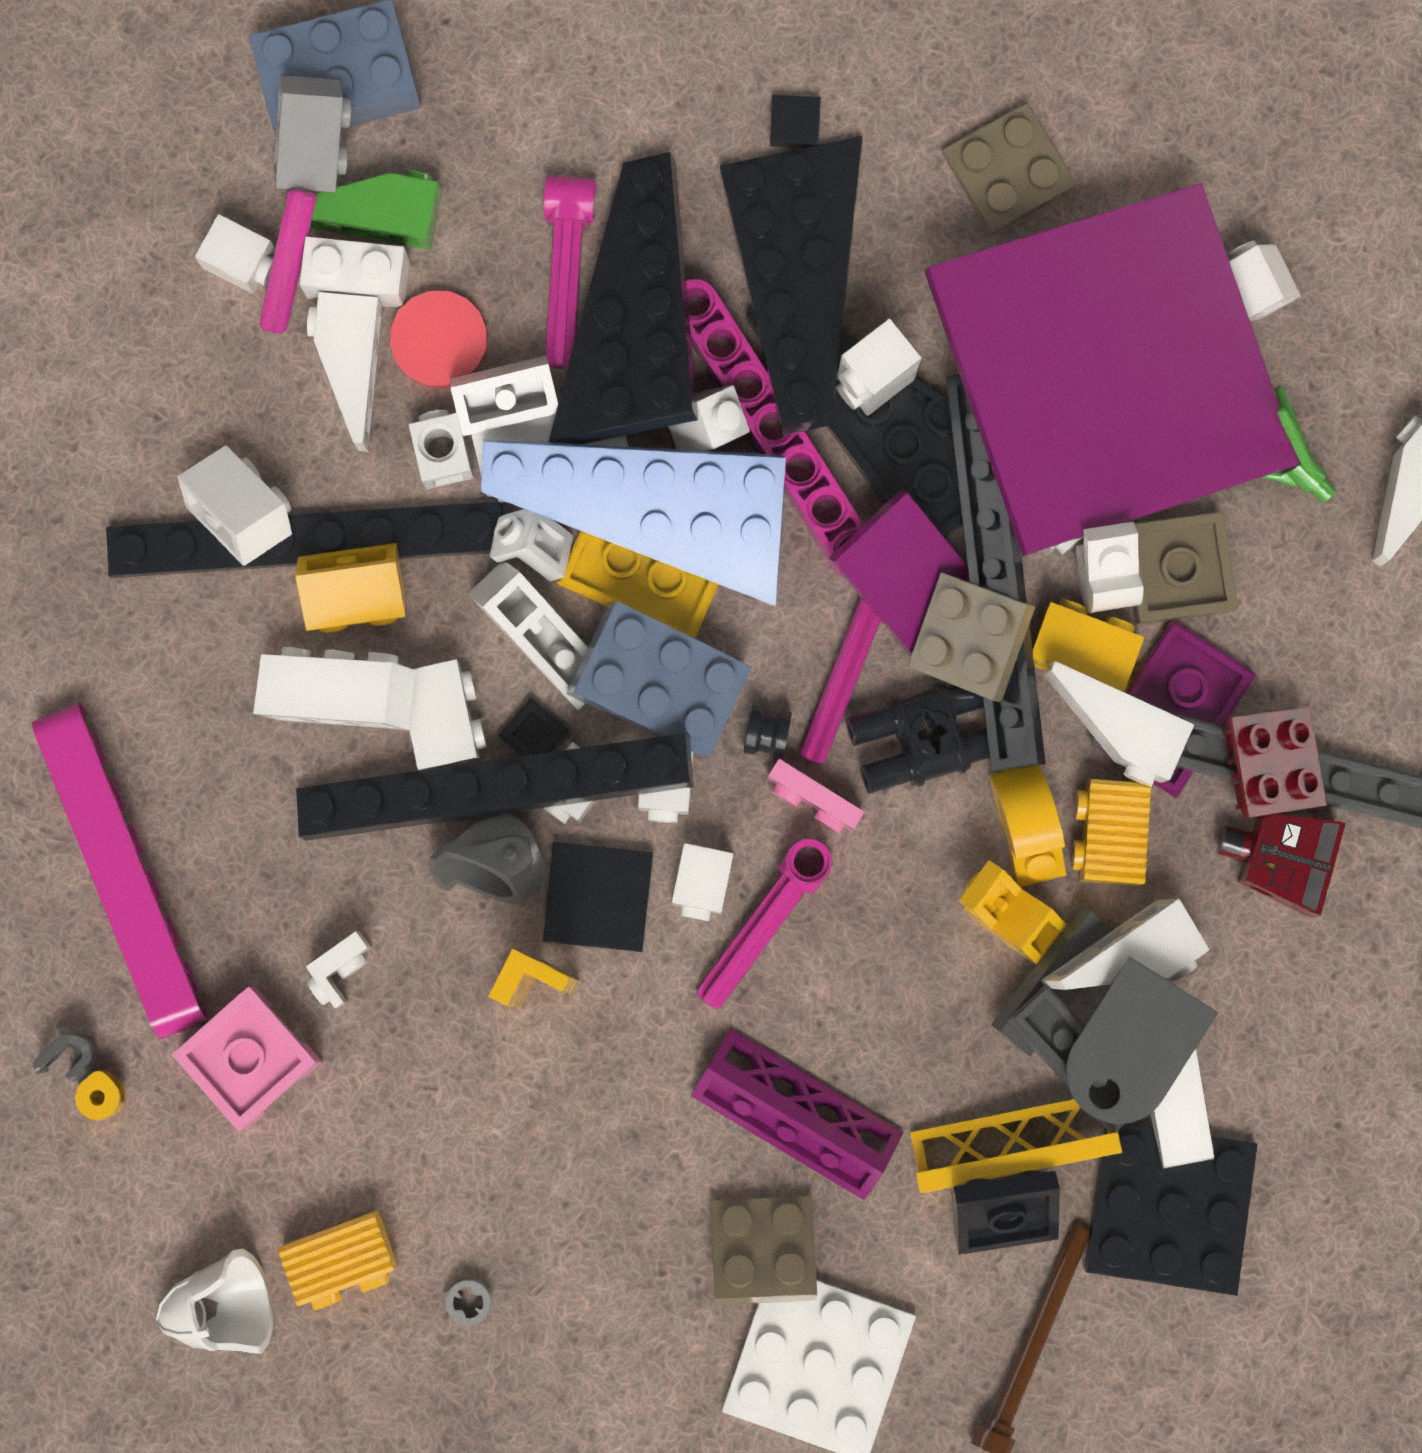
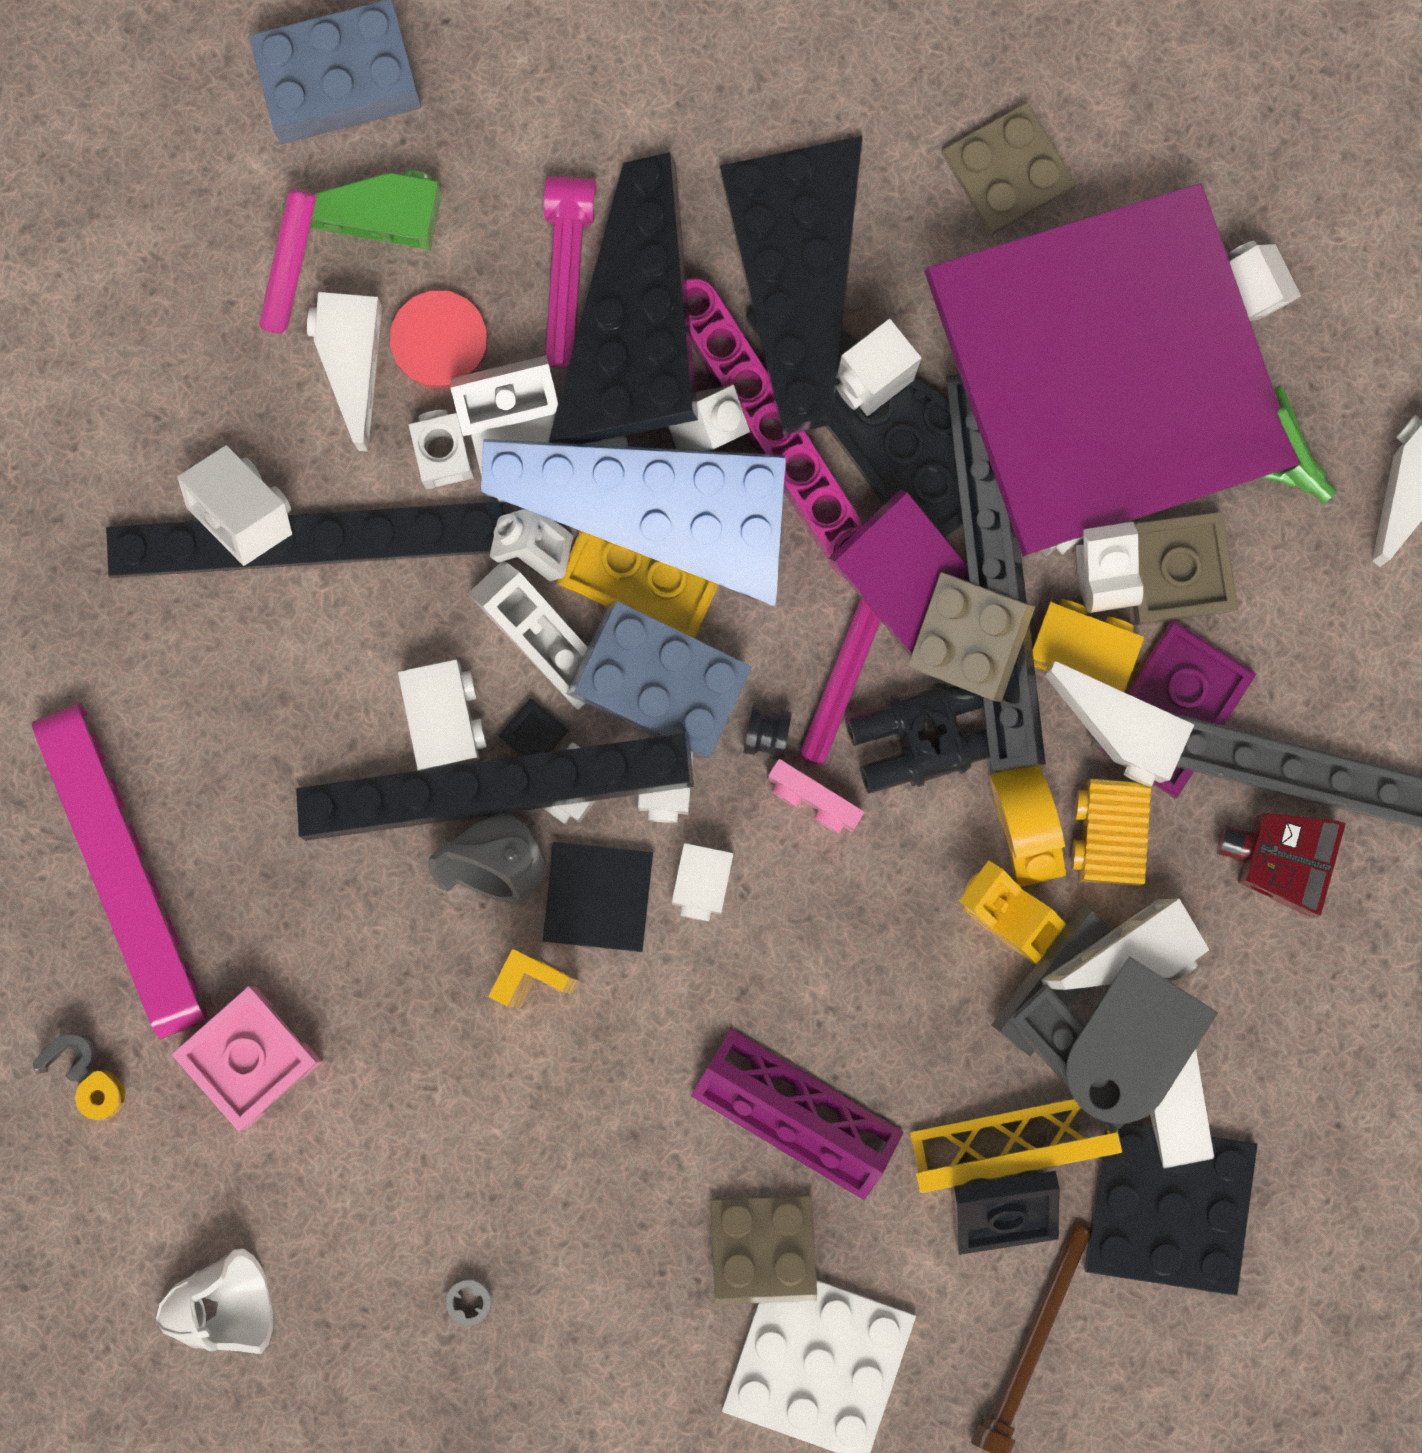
(236, 254): white brick -> none
(309, 133): light grey brick -> none
(335, 689): white brick -> none
(338, 1259): yellow brick -> none
(341, 959): white bracket -> none
(351, 588): yellow brick -> none
(355, 270): white brick -> none
(762, 925): dark pink axle -> none
(795, 121): black tile -> none
(1275, 762): hinge -> none

